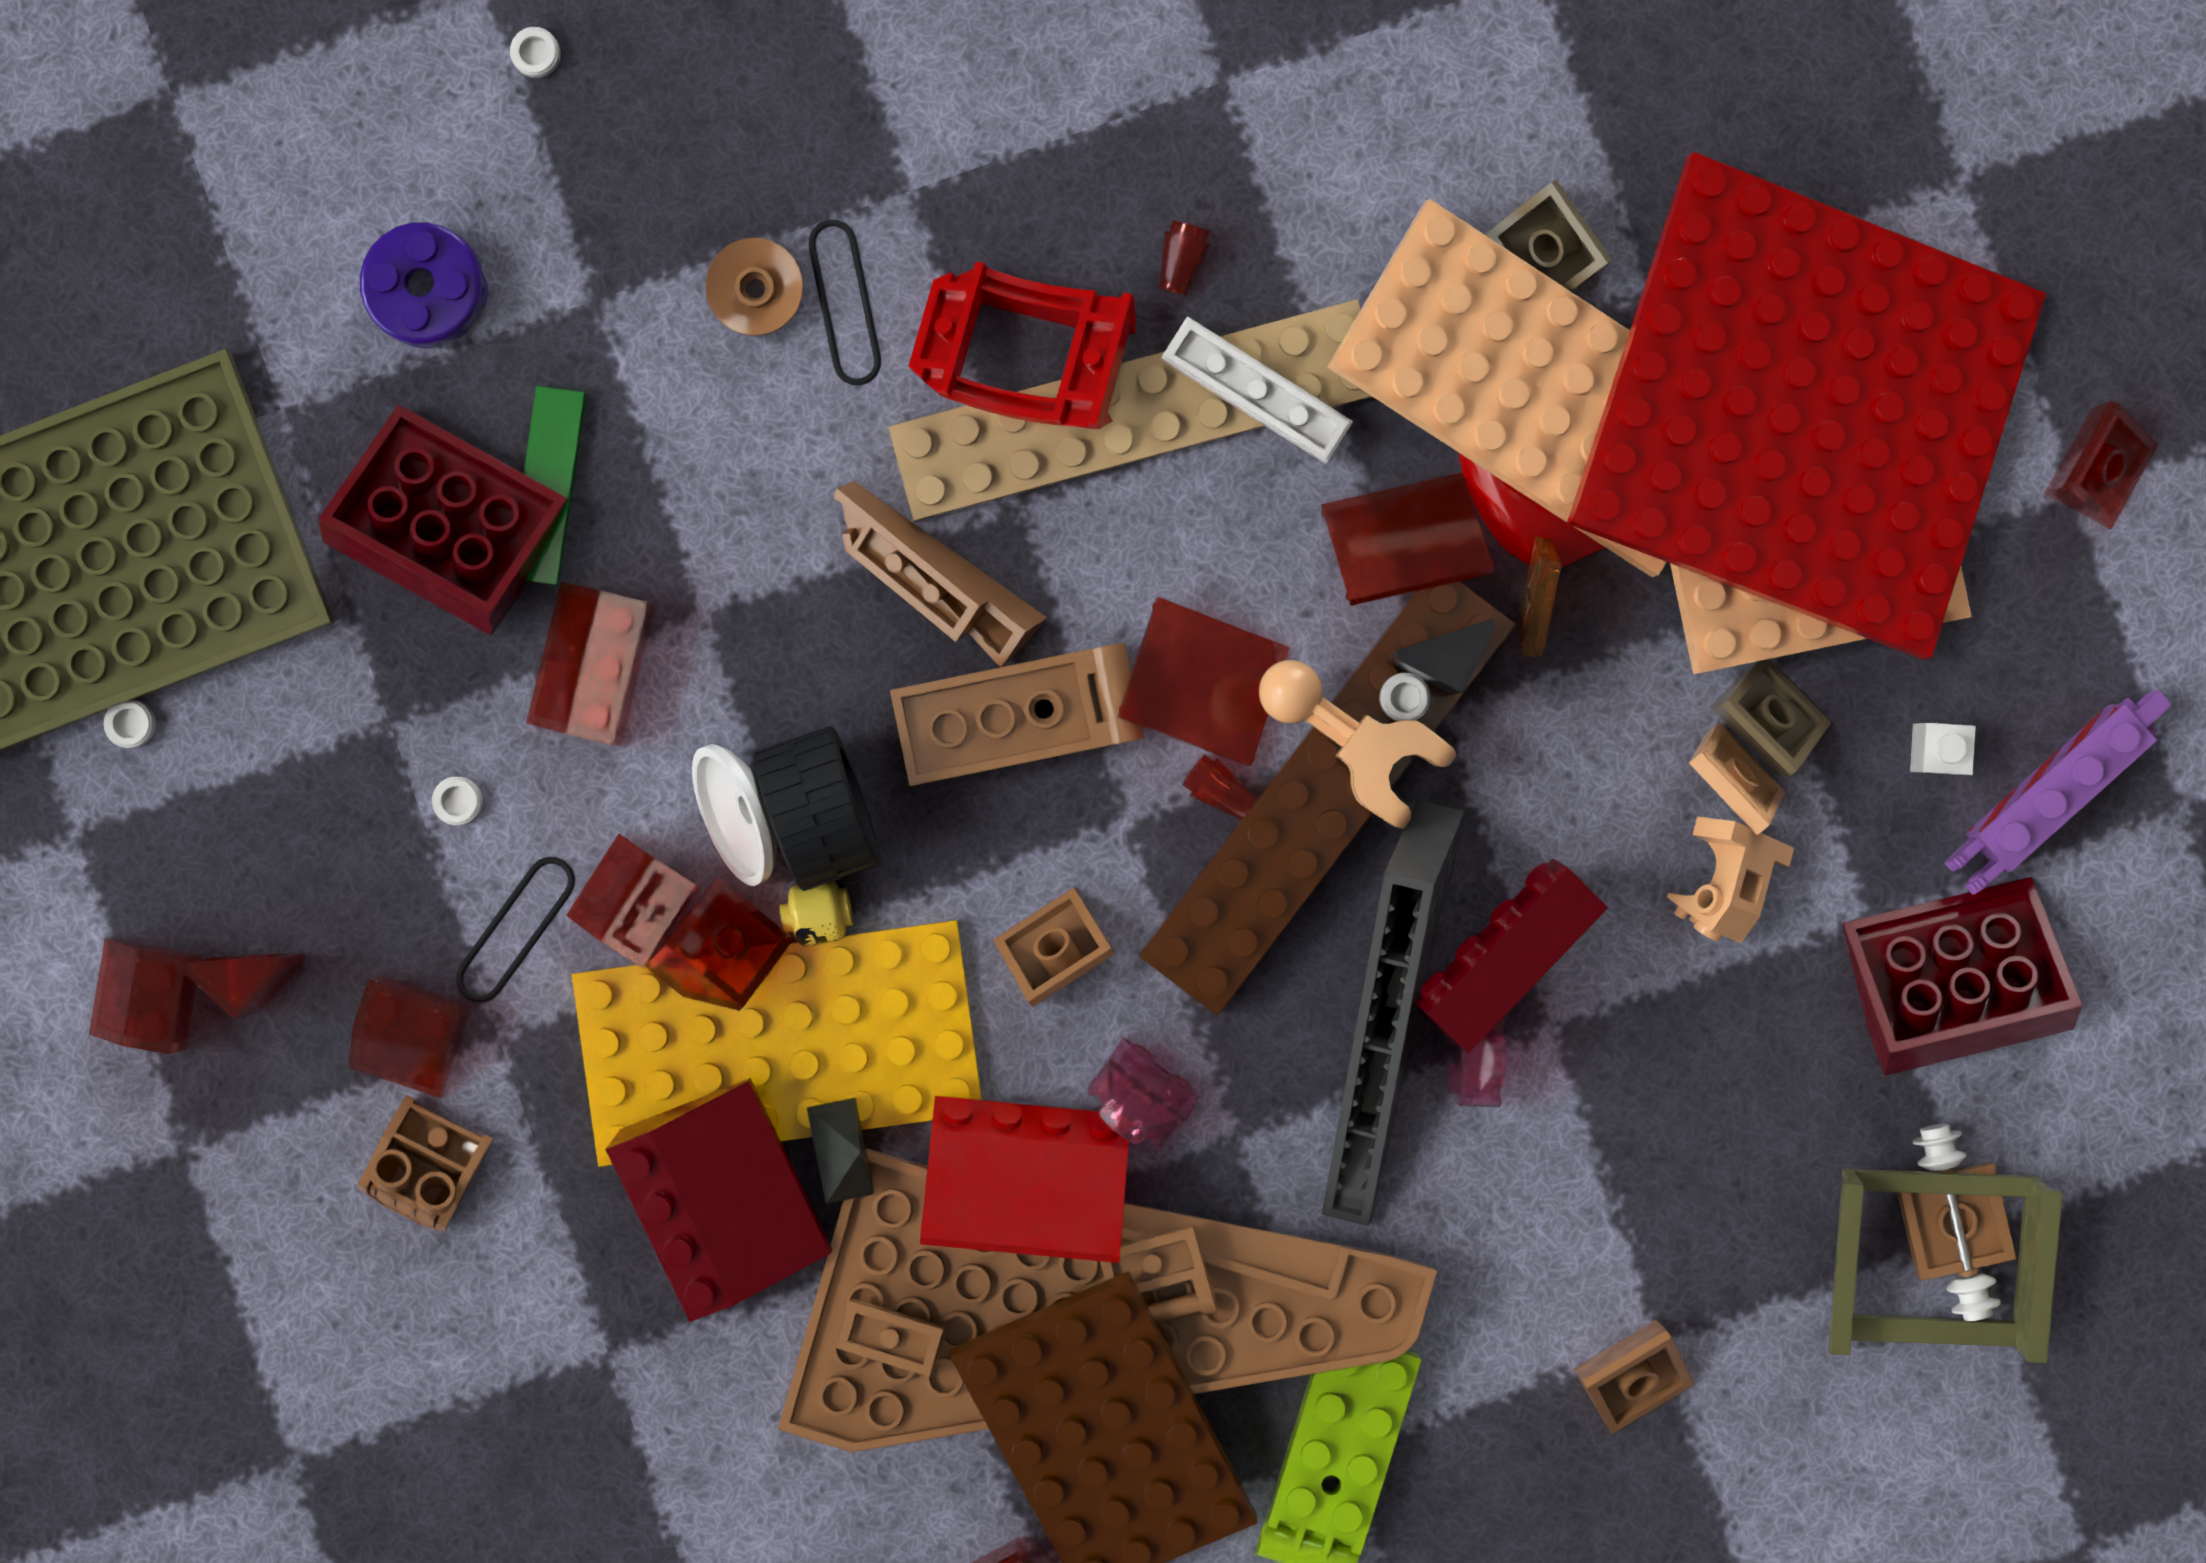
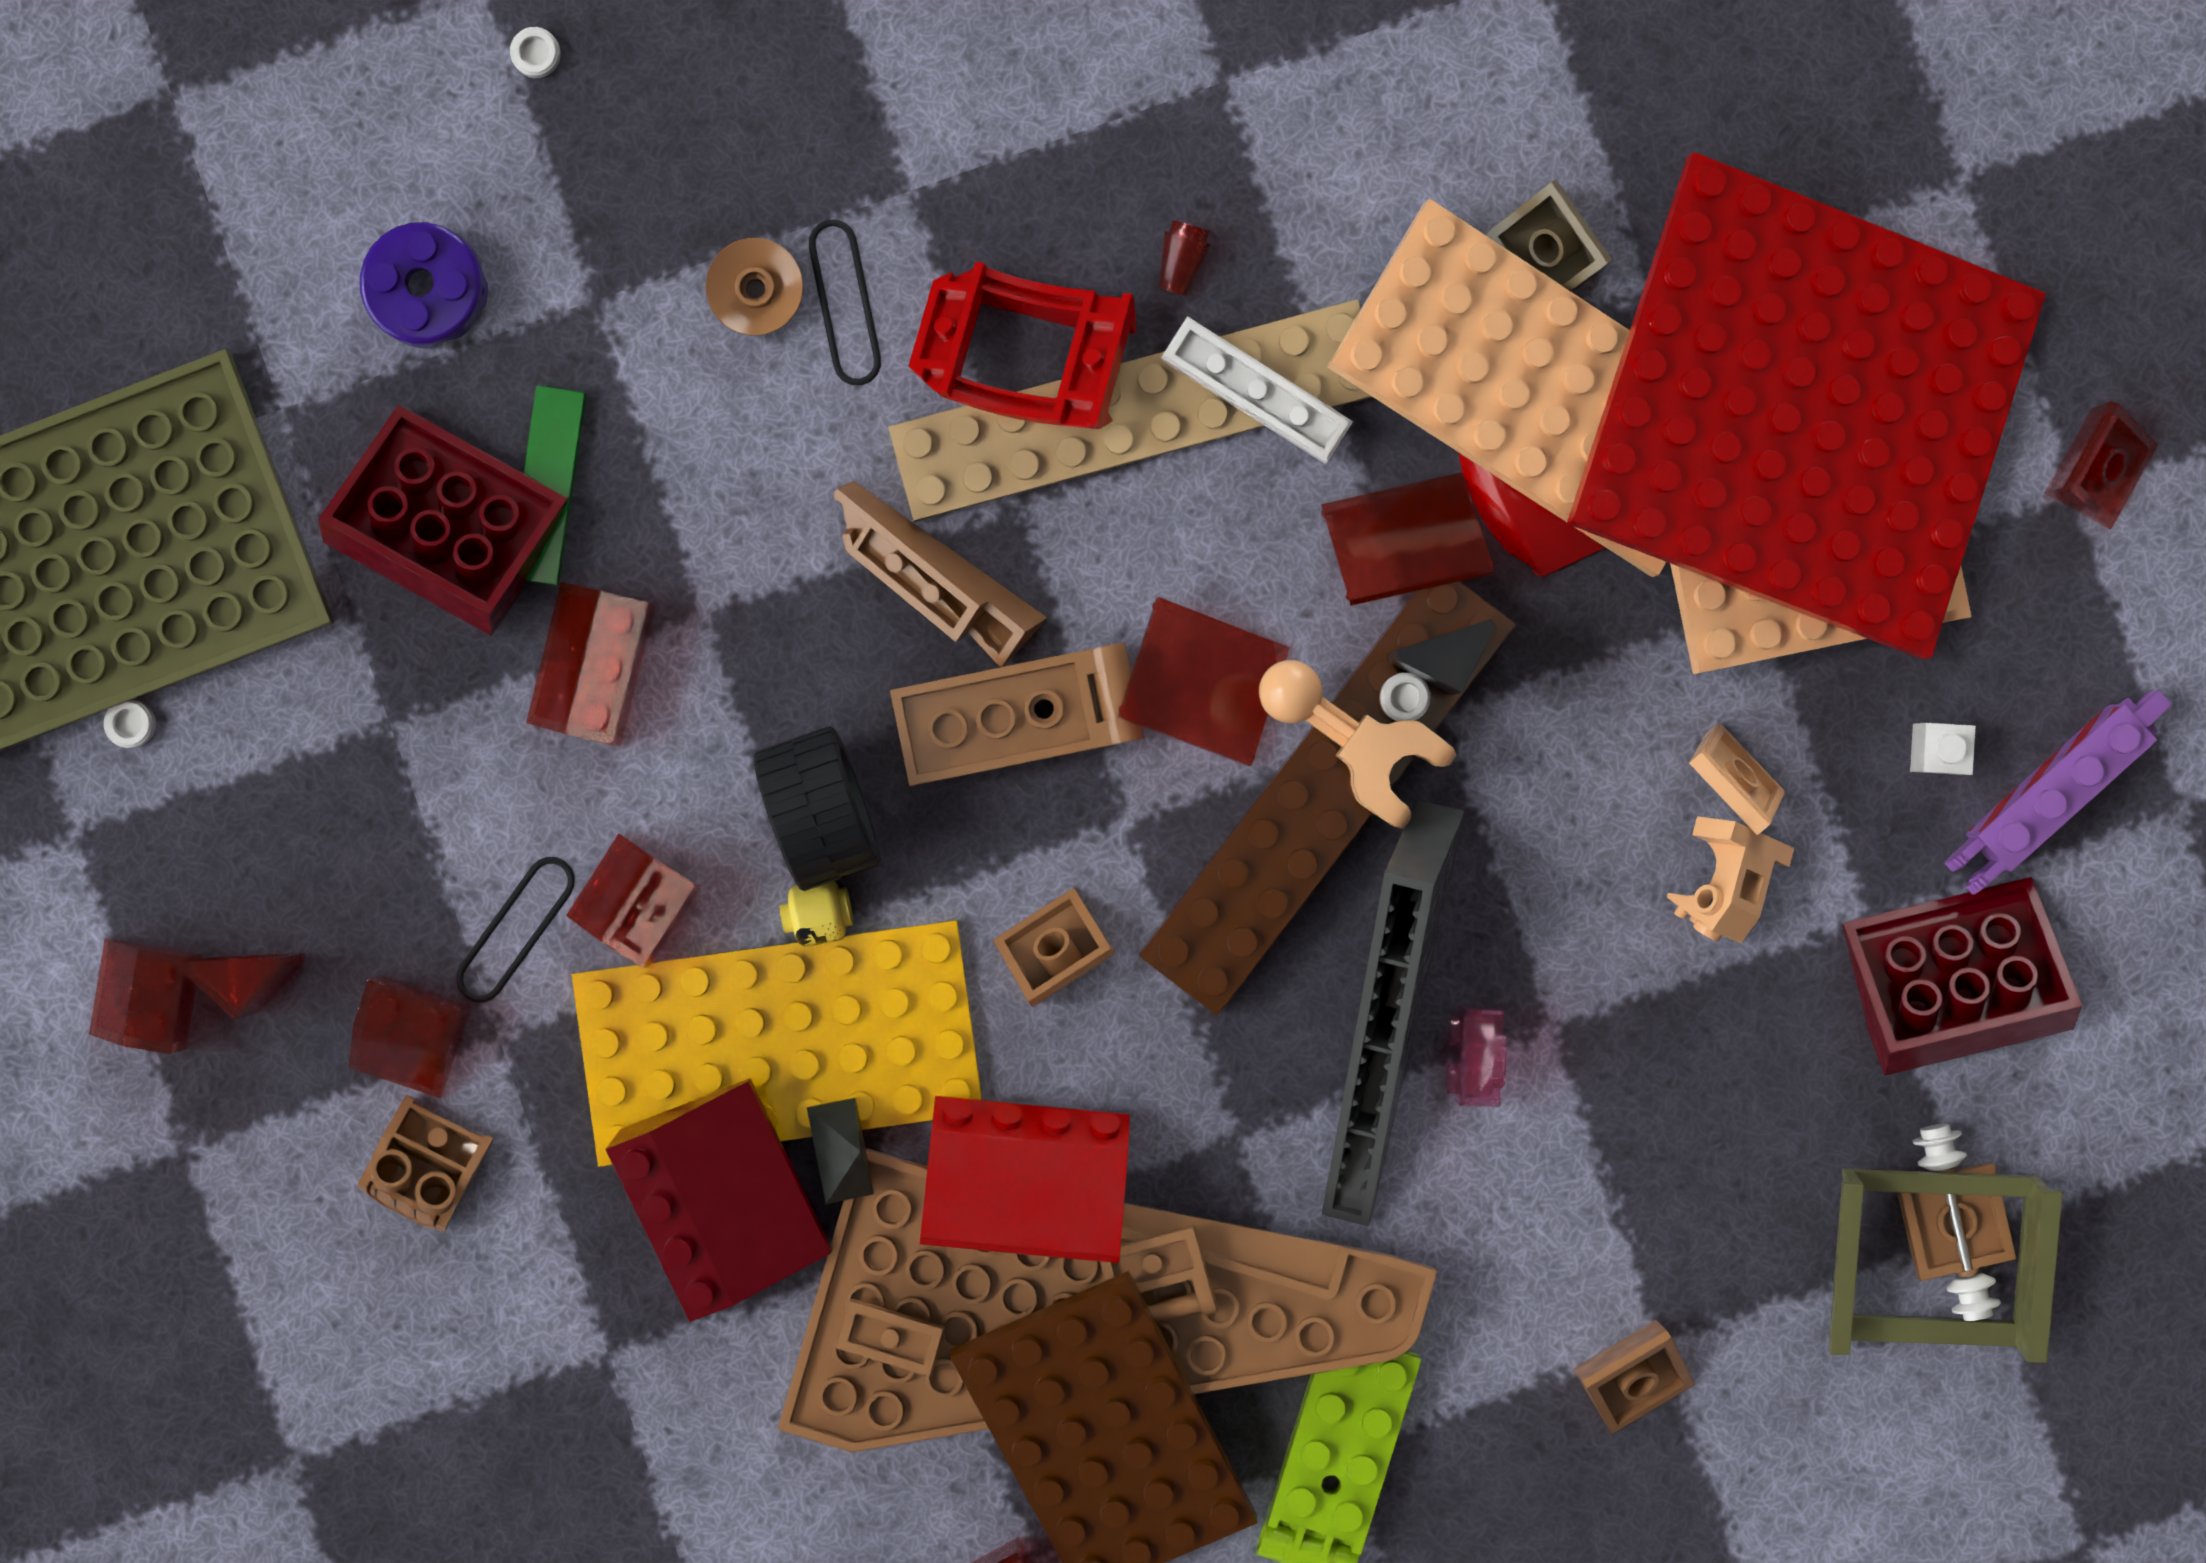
(457, 800): white tile -> none
(720, 949): clear red slope -> none
(734, 813): white dish -> none
(1141, 1096): clear pink slope -> none
(1218, 787): clear red cone -> none
(1509, 954): dark red slope -> none
(1538, 597): clear orange tile -> none
(1772, 717): dark tan slope -> none

